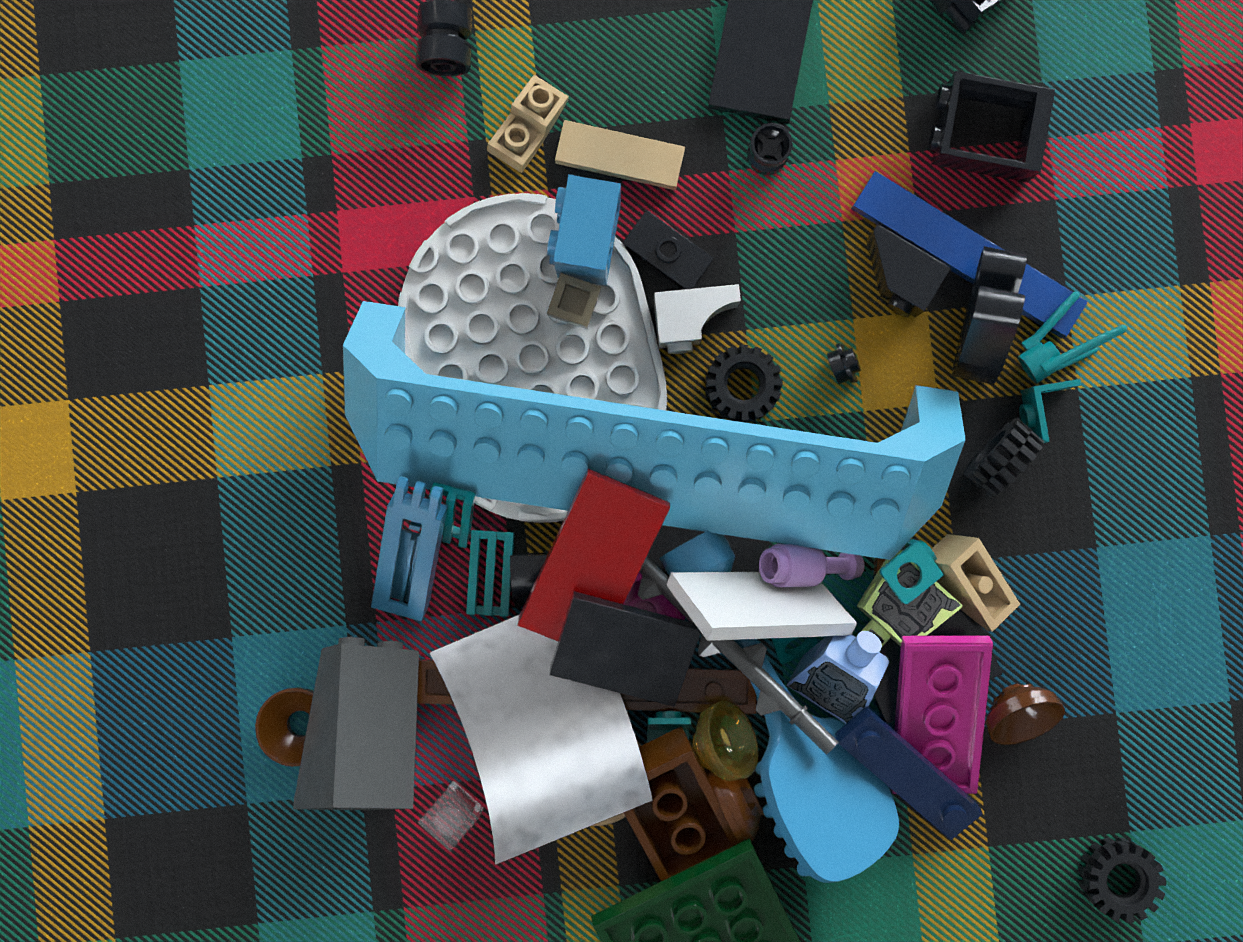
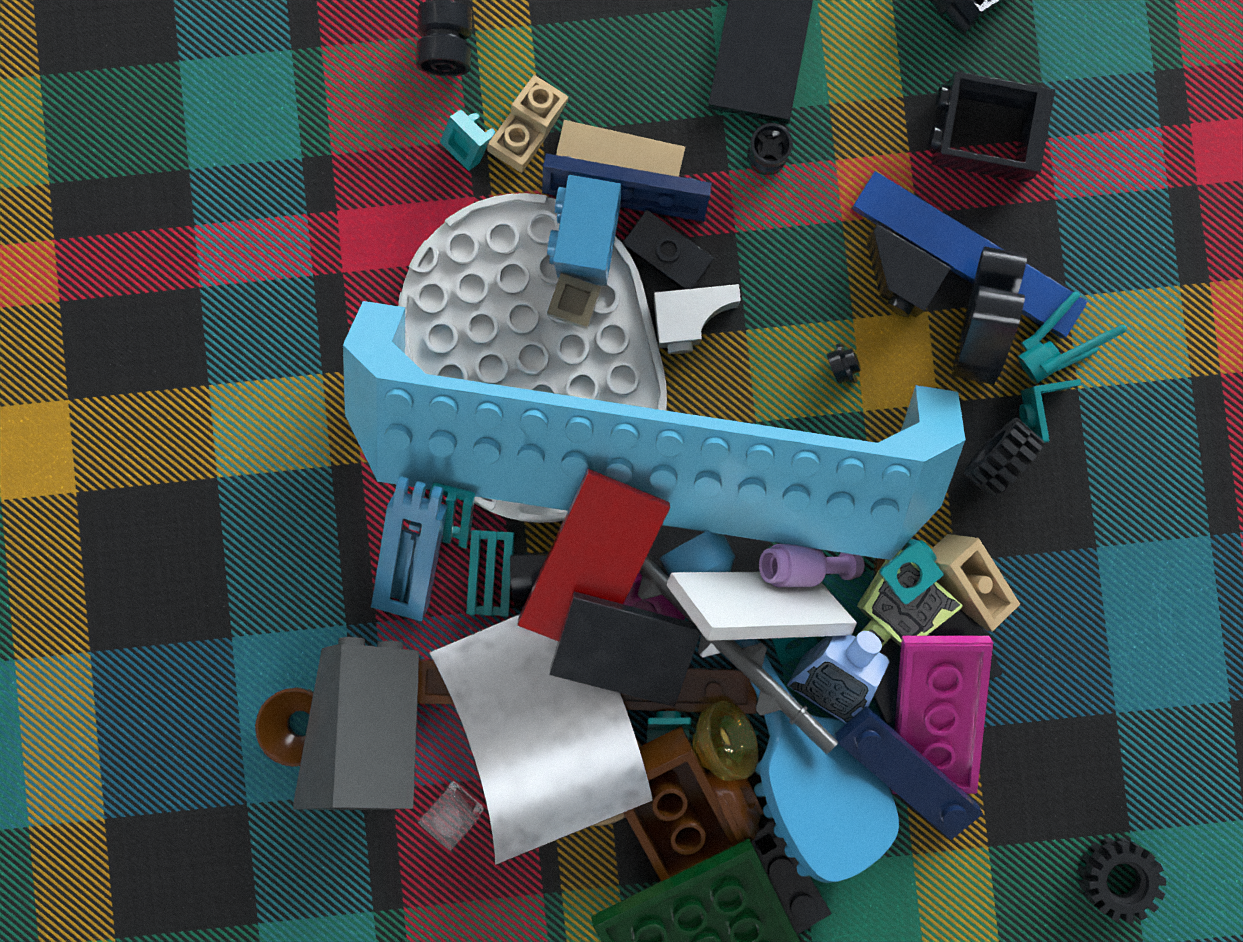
(466, 139): none -> teal tile
(639, 188): none -> dark blue plate
(761, 366): black tyre -> none
(796, 892): none -> black plate
(1023, 714): reddish brown piece -> none

